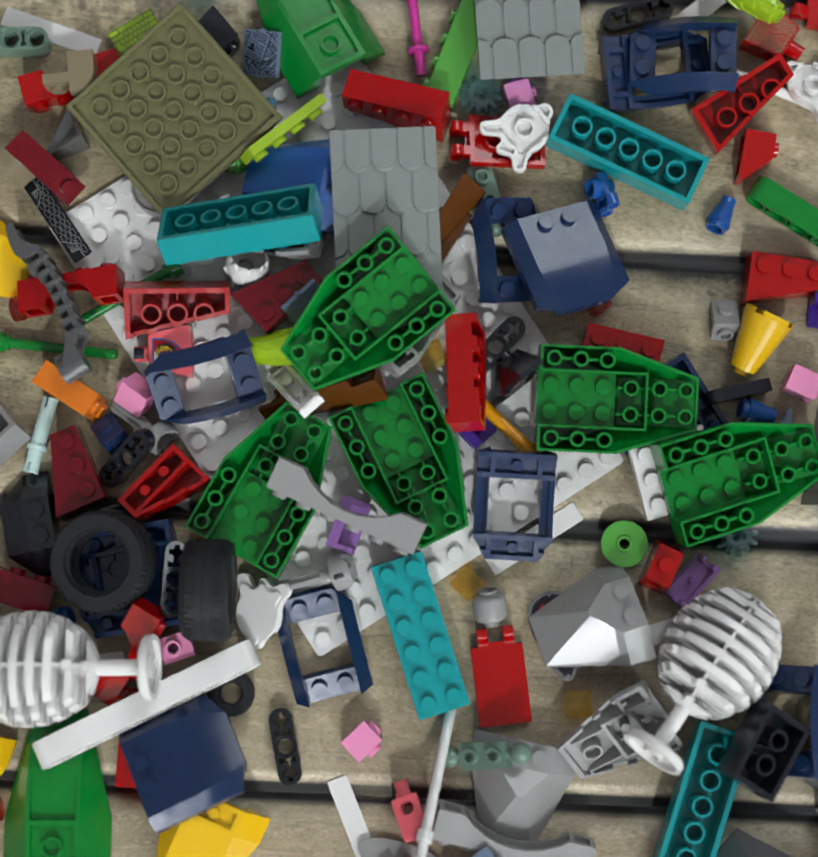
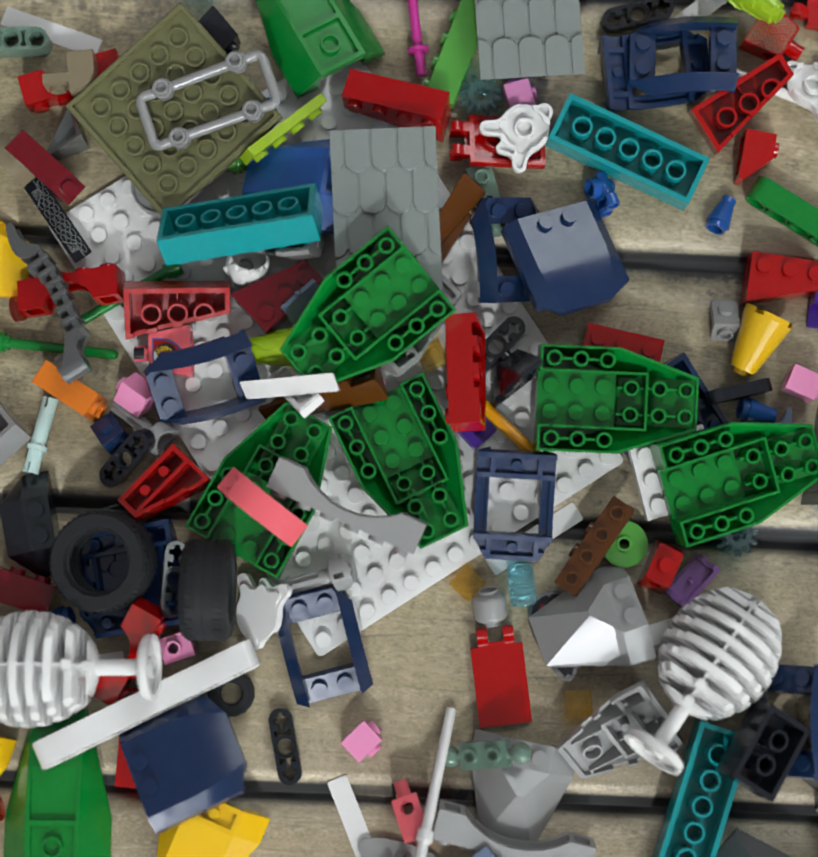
(74, 473): dark red wedge -> none
(131, 31): lime tile -> none
(165, 89): none -> light grey bar
(262, 53): sand blue piece -> none
(262, 507): none -> coral arch
(289, 386): none -> white sticker
(342, 538): medium lavender hinge -> none
(420, 635): teal brick -> none
(521, 584): none -> clear light blue gear
(594, 546): none -> reddish brown bracket
(597, 310): clear red tile -> none

